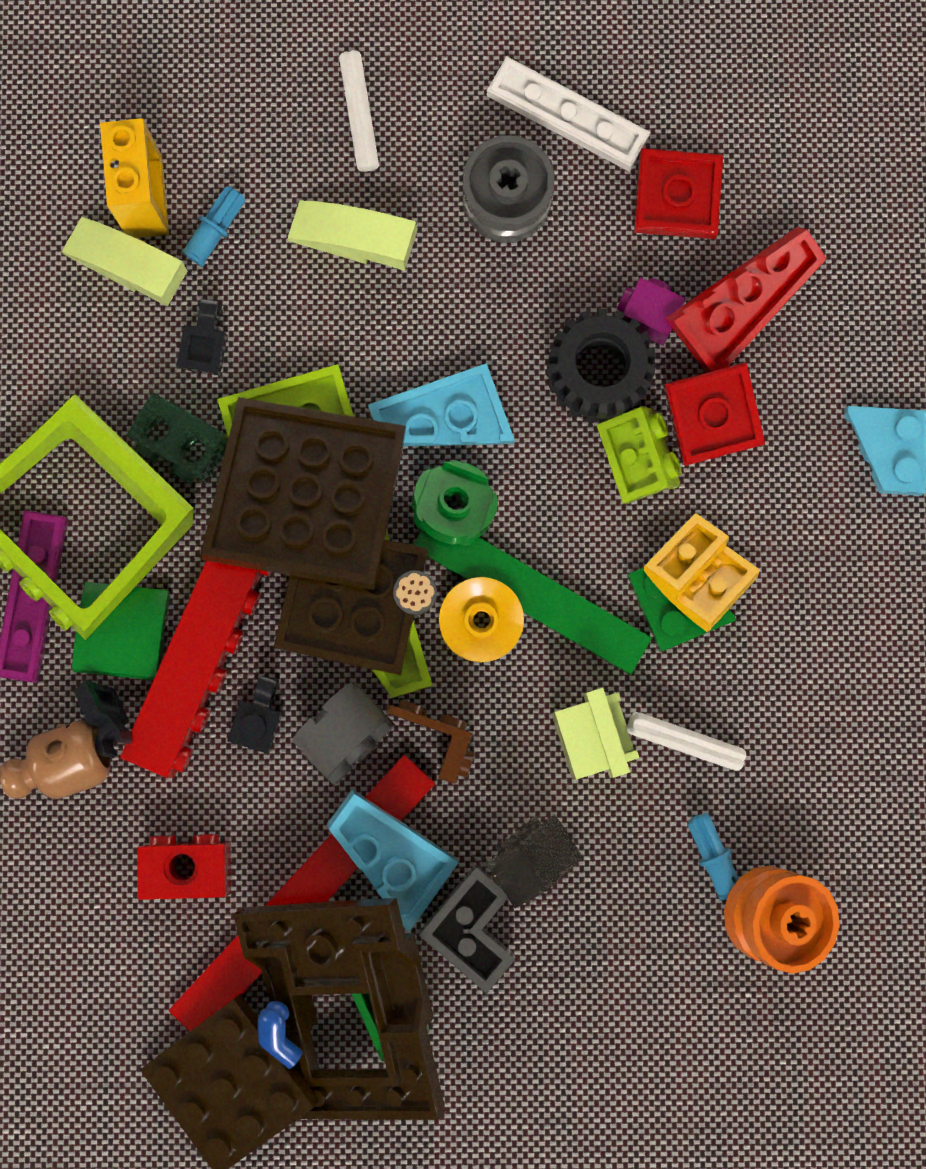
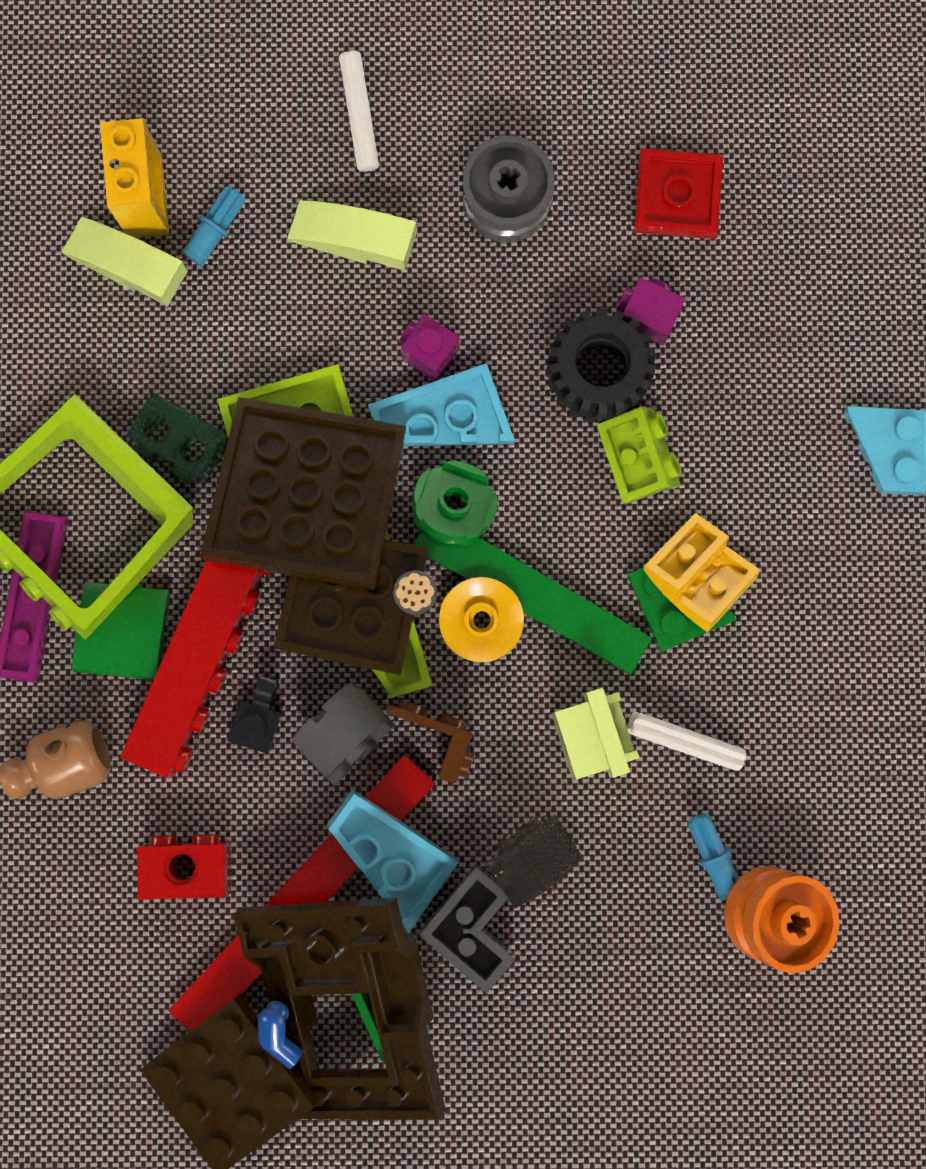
(104, 709): black plate -> none
(203, 346): black plate -> none
(428, 347): none -> magenta brick
(568, 113): white tile -> none
(714, 414): red plate -> none
(738, 306): red wing -> none

